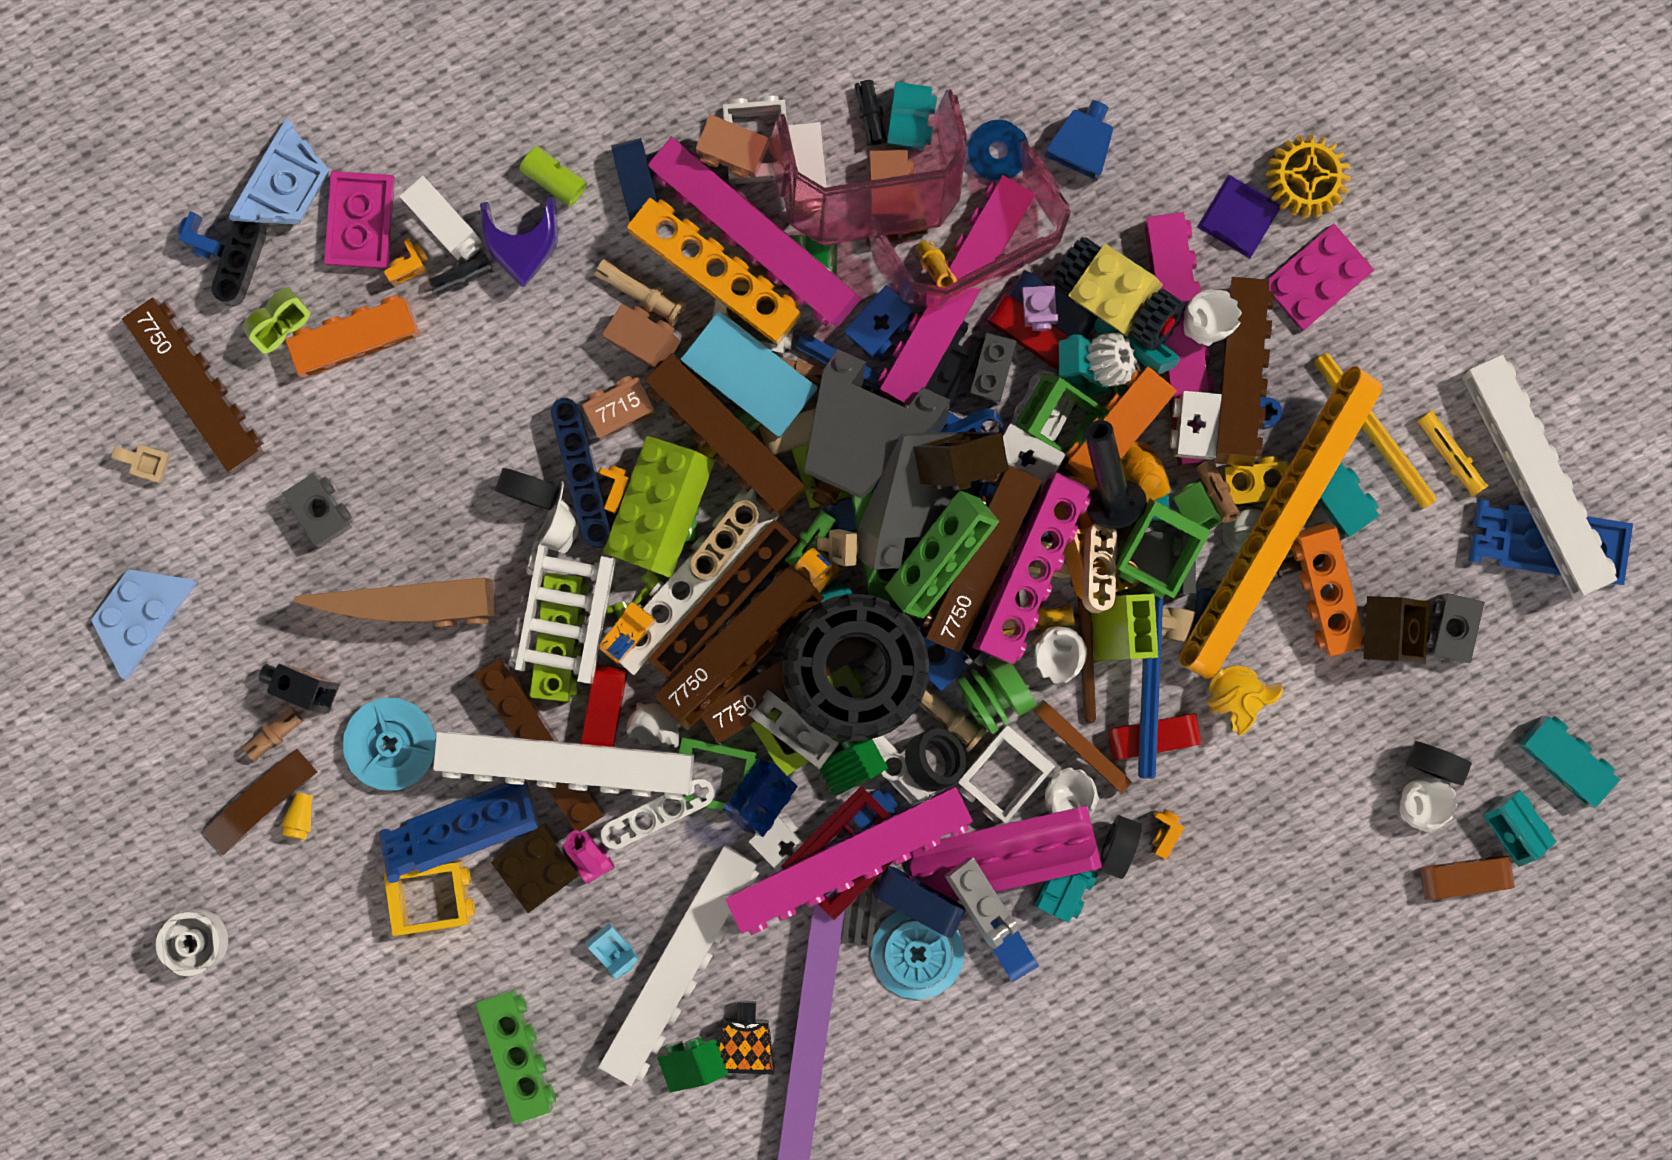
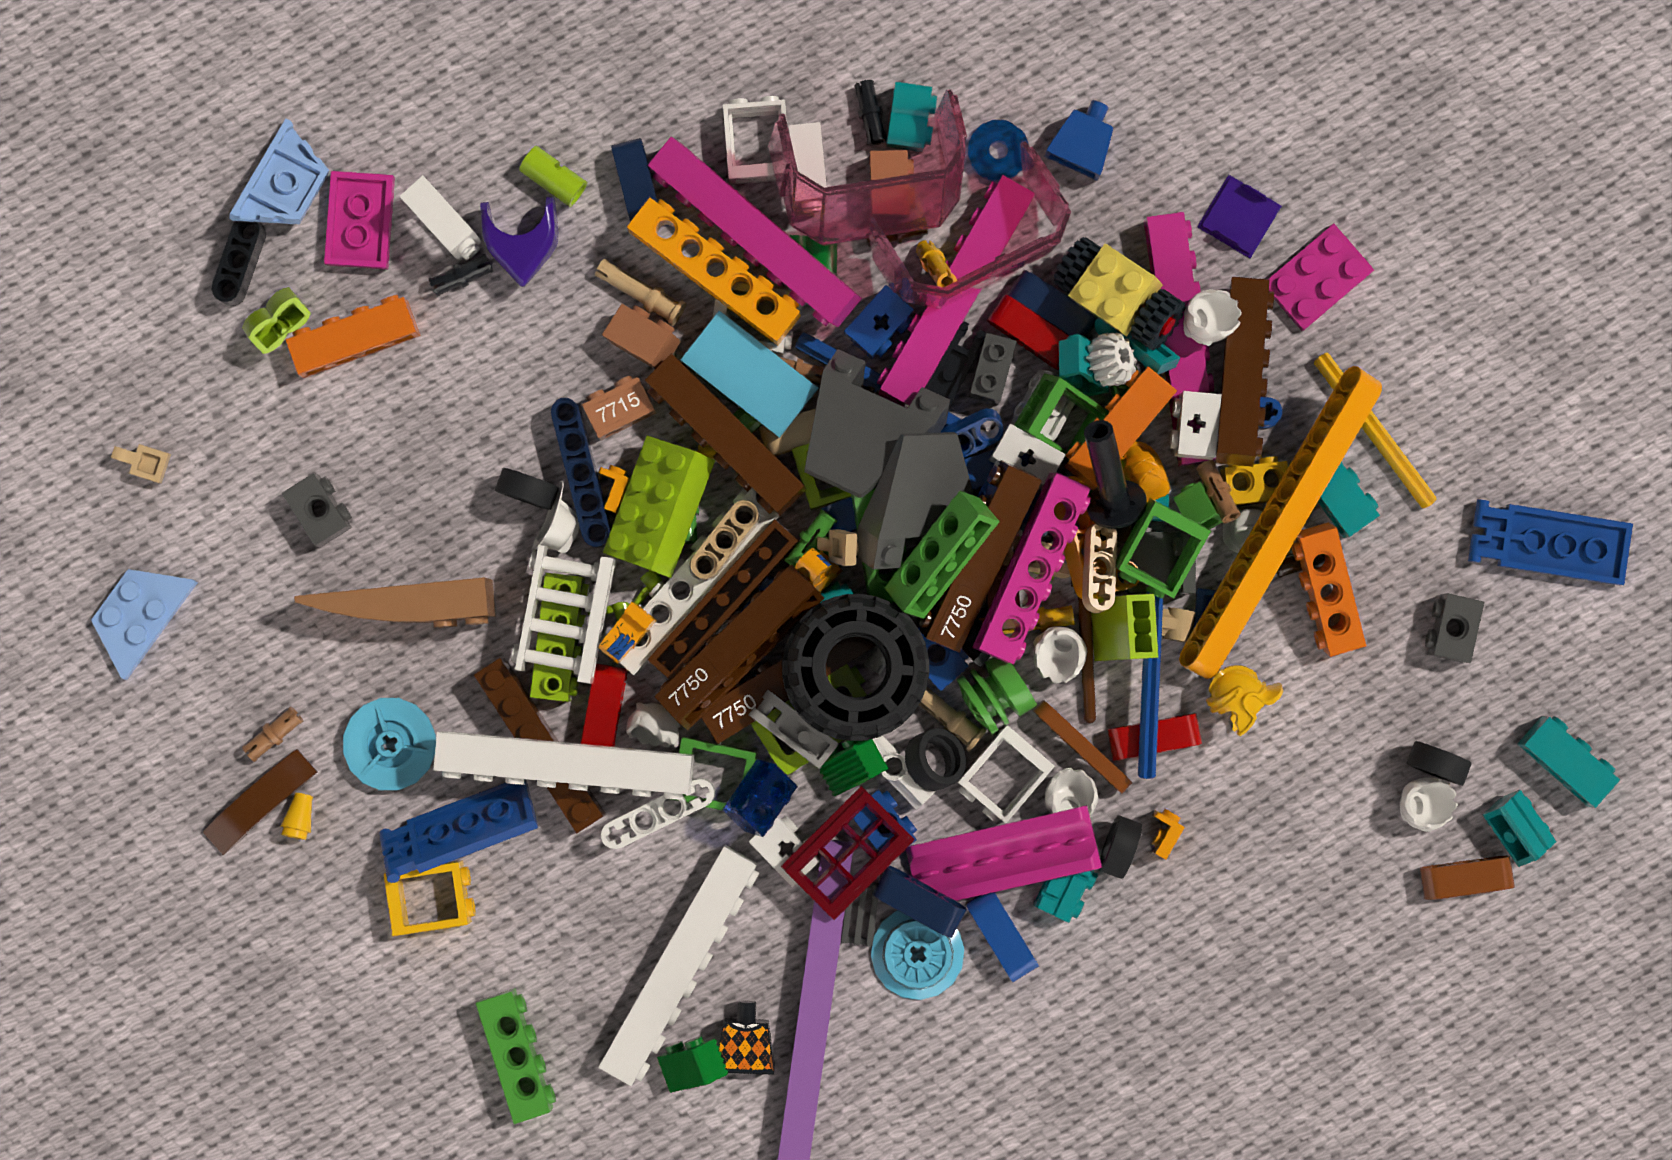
(185, 958): white brick -> none
(193, 385): reddish brown brick -> none
(201, 245): blue bracket -> none
(299, 687): black torso -> none
(405, 269): light orange bracket -> none
(536, 867): dark brown brick -> none
(587, 856): dark pink piece -> none
(612, 950): medium azure bracket -> none
(731, 147): nougat brick -> none
(825, 493): reddish brown brick -> none
(849, 859): dark pink brick -> none
(961, 459): dark brown brick -> none
(981, 902): light grey plate -> none
(1039, 307): lavender bracket -> none
(1309, 163): yellow gear -> none
(1395, 629): dark brown brick -> none
(1473, 484): yellow pin -> none
(1539, 477): white brick -> none

